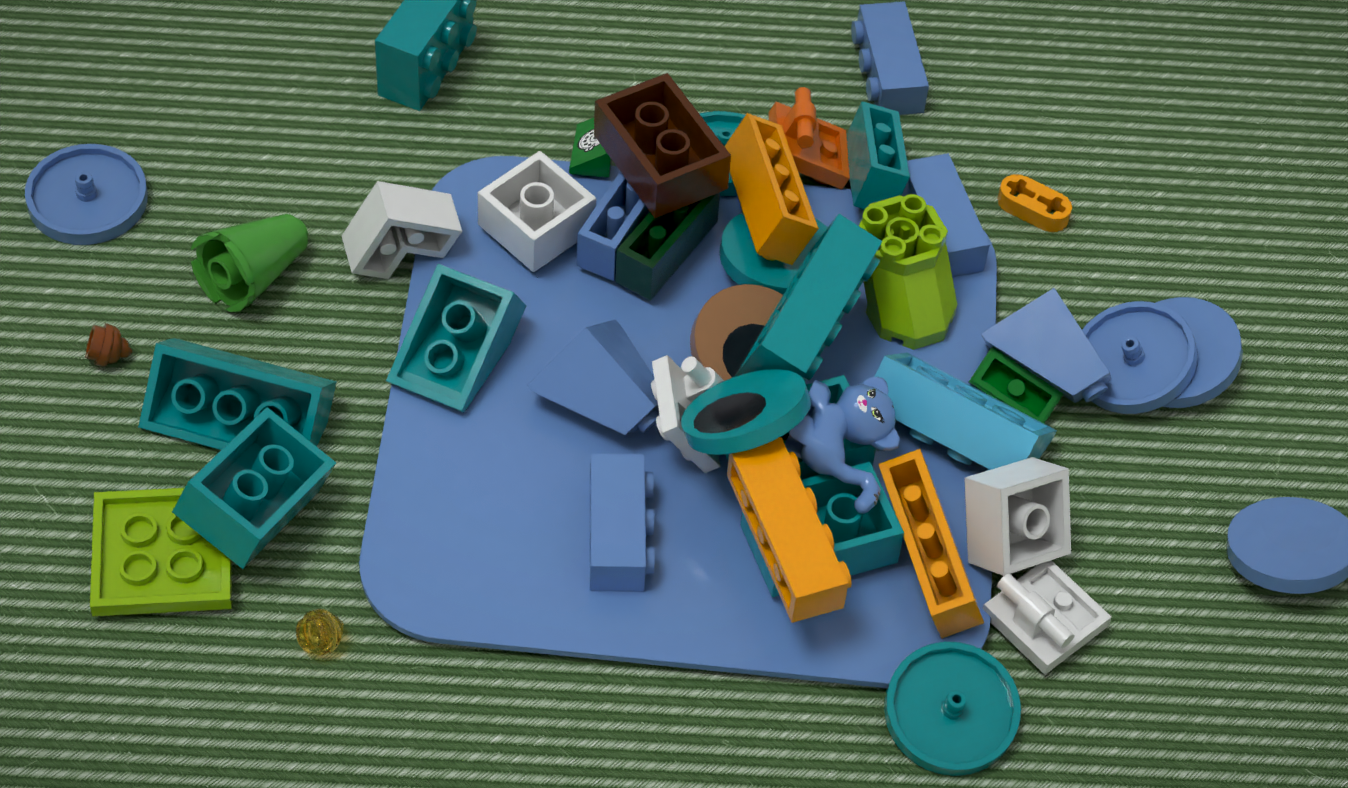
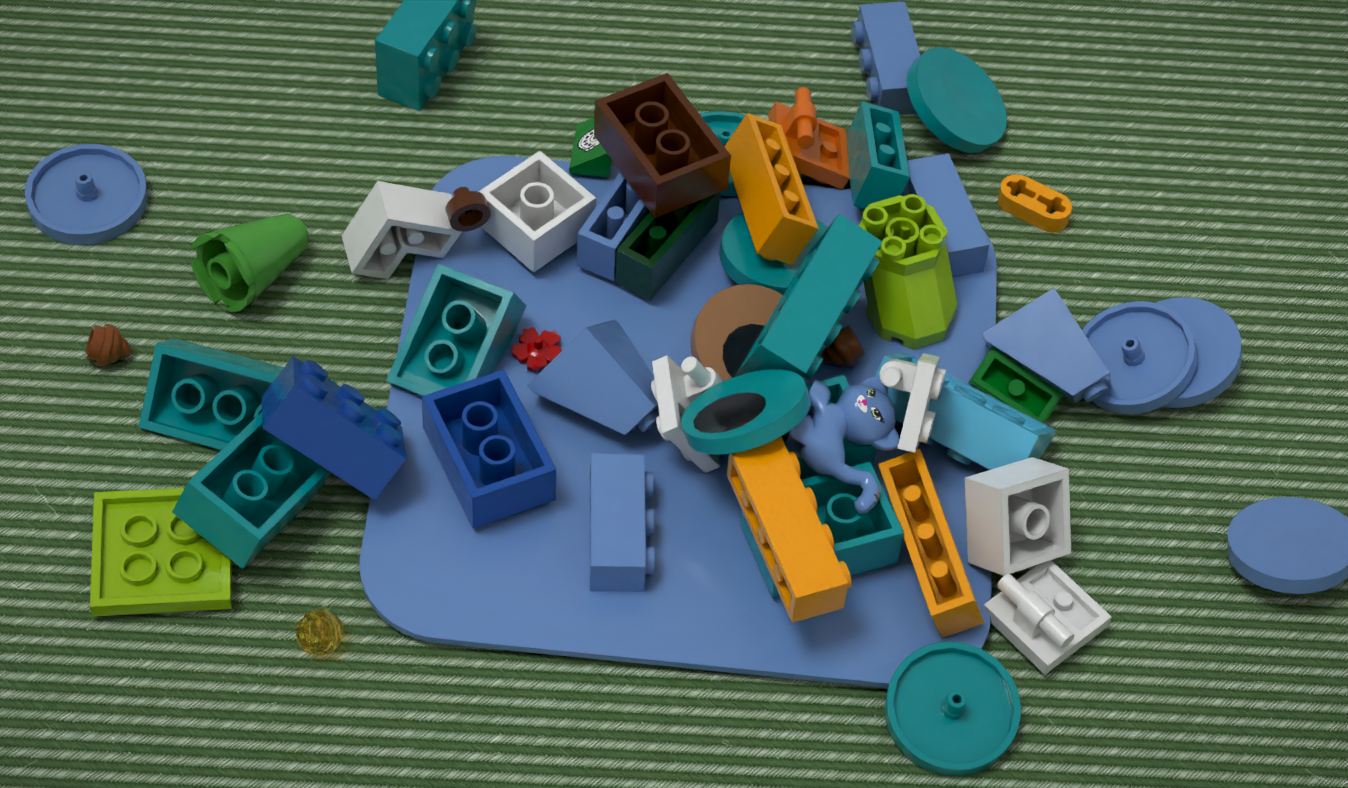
(334, 426): none -> blue brick
(467, 210): none -> reddish brown tile
(488, 448): none -> blue brick
(536, 349): none -> red plant
(844, 349): none -> dark orange plate
(924, 383): none -> white plate
(956, 100): none -> teal piece

